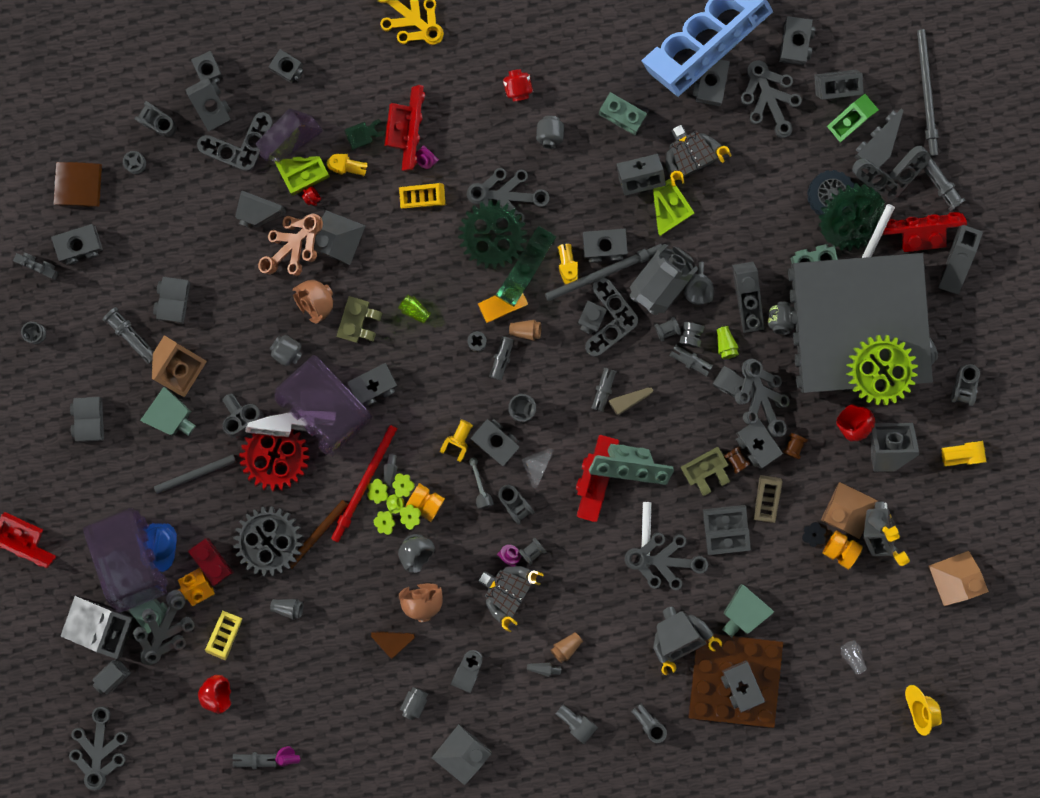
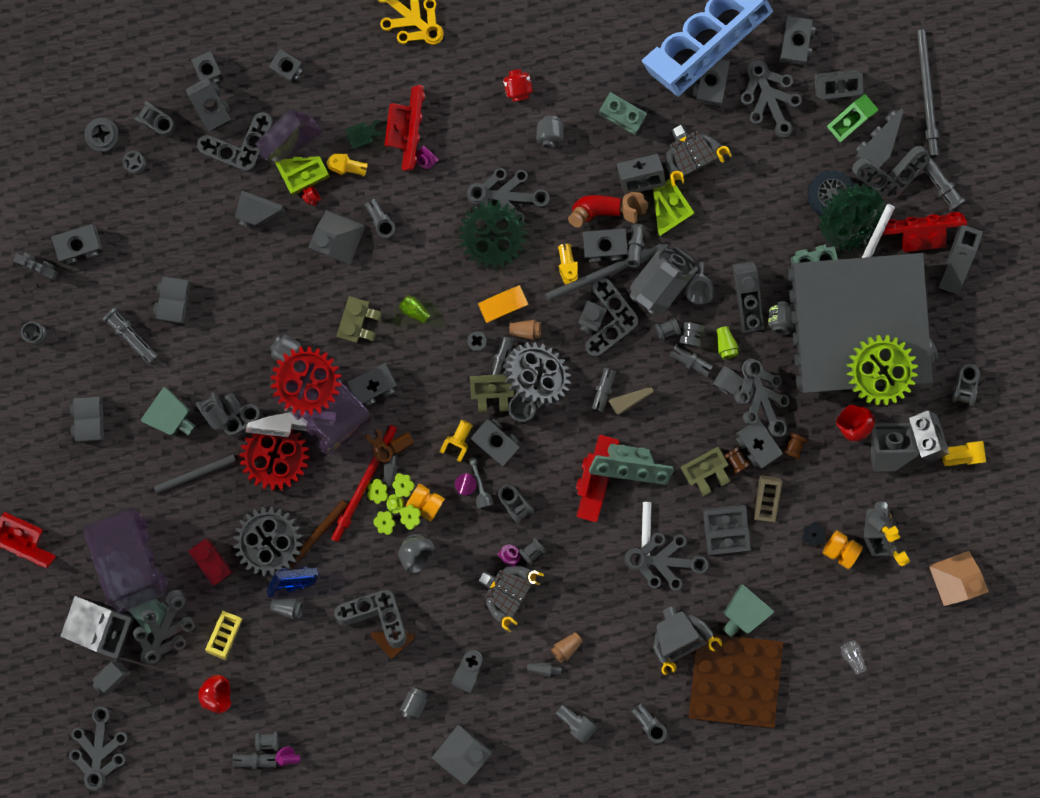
(77, 184): reddish brown slope -> none
(93, 129): none -> dark grey gear
(163, 544): blue piece -> none
(175, 366): medium nougat slope -> none
(195, 587): light orange brick -> none
(213, 411): none -> dark grey piece
(267, 741): none -> dark grey bush
(287, 374): none -> red gear
(292, 580): none -> clear blue wing
(294, 244): nougat plant -> none
(314, 298): nougat cylinder -> none
(377, 608): none -> dark grey beam
(380, 219): none -> dark grey pin
(383, 452): none -> reddish brown bar
(421, 603): nougat cylinder -> none
(440, 196): yellow slope -> none
(465, 484): none -> magenta plate
(490, 387): none -> olive plate
(522, 374): none -> dark grey gear
(526, 266): clear green slope -> none
(536, 465): clear slope -> none
(598, 205): none -> piece
(635, 245): none -> dark grey pin
(742, 673): dark grey brick -> none
(848, 510): medium nougat slope -> none
(924, 710): yellow piece -> none
(929, 436): none -> brick

